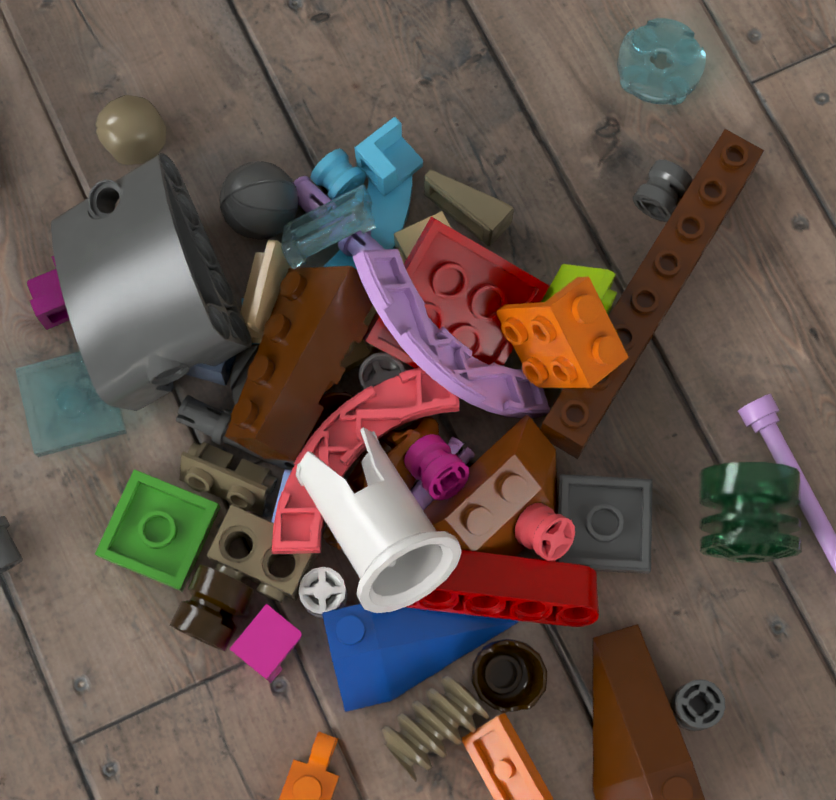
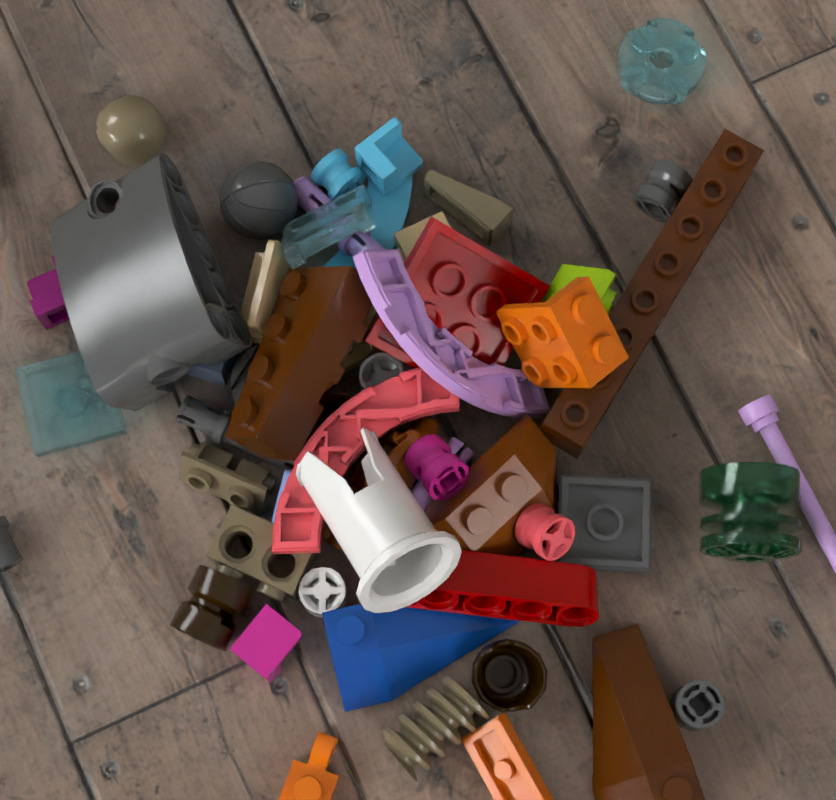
(158, 530): bright green plate -> none

